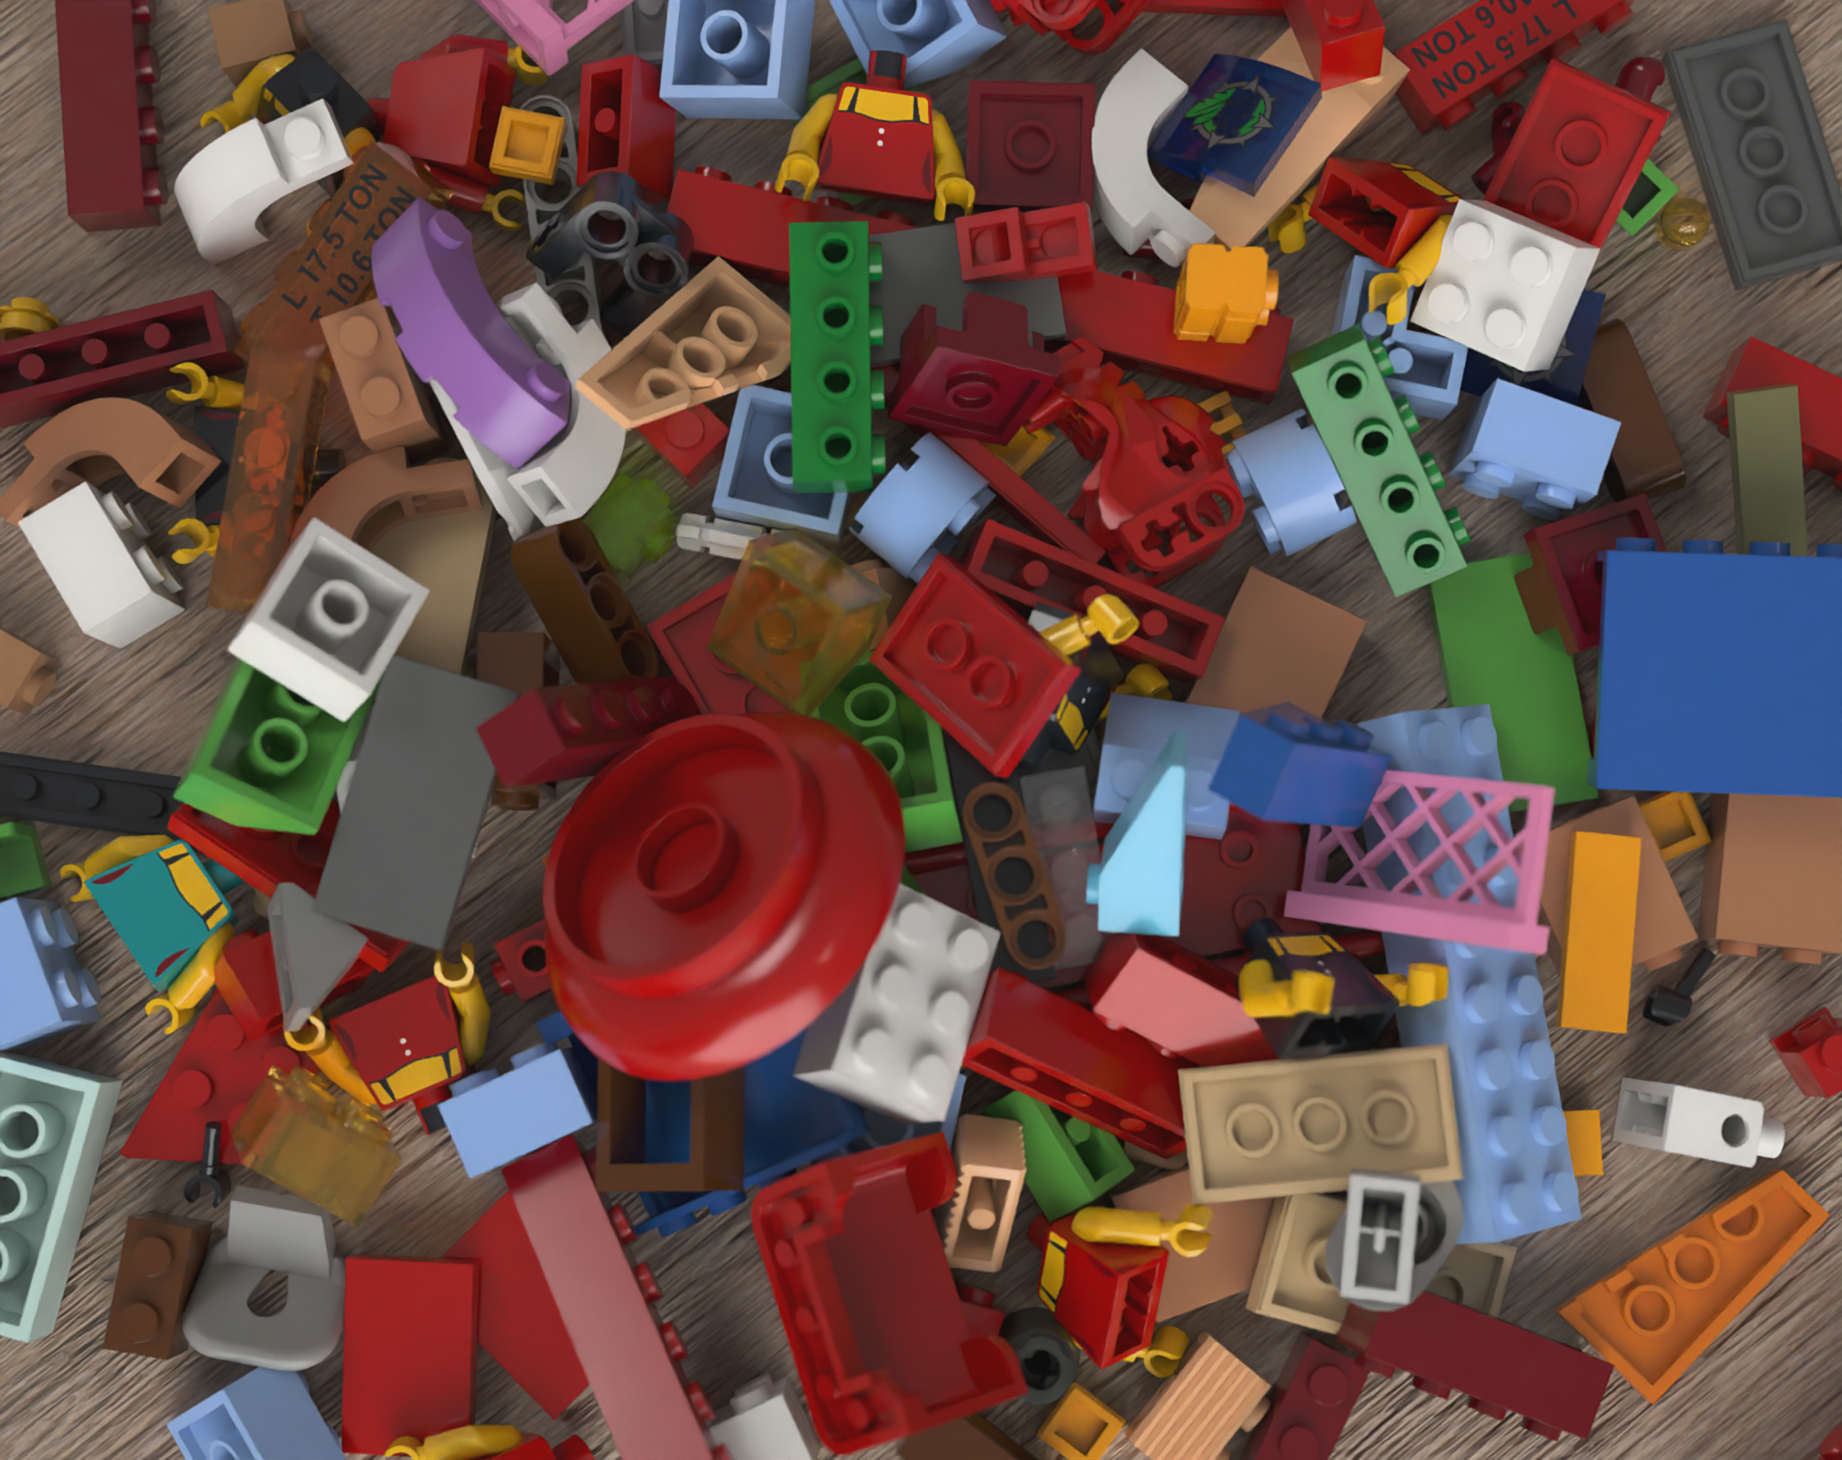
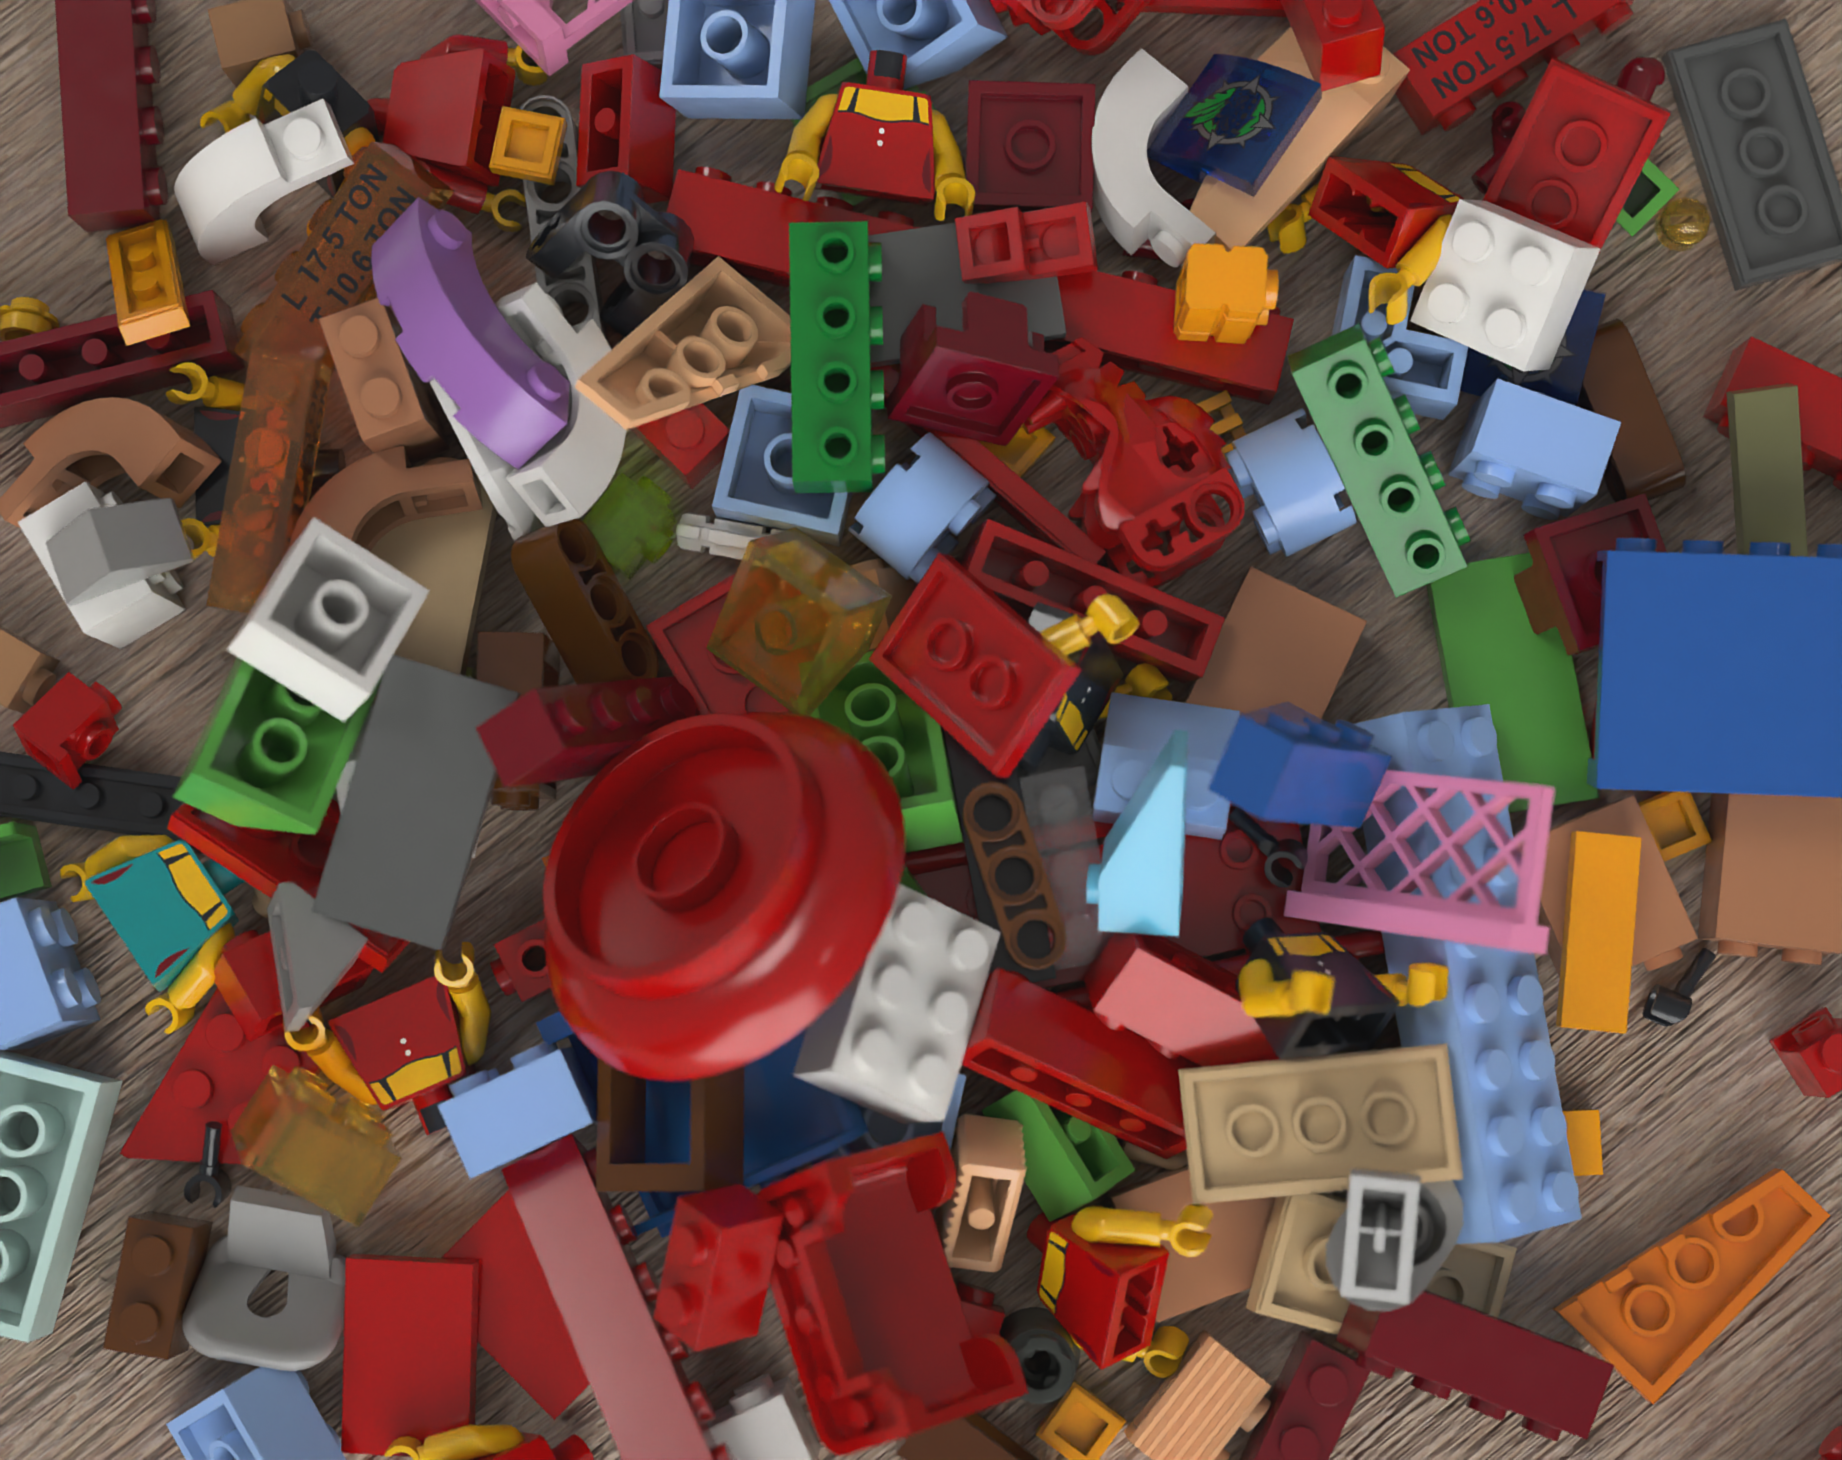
(69, 727): none -> red brick
(118, 547): none -> light grey slope
(146, 282): none -> light orange tile
(718, 1266): none -> red brick
(1271, 848): none -> black hand
(1695, 1123): white torso -> none

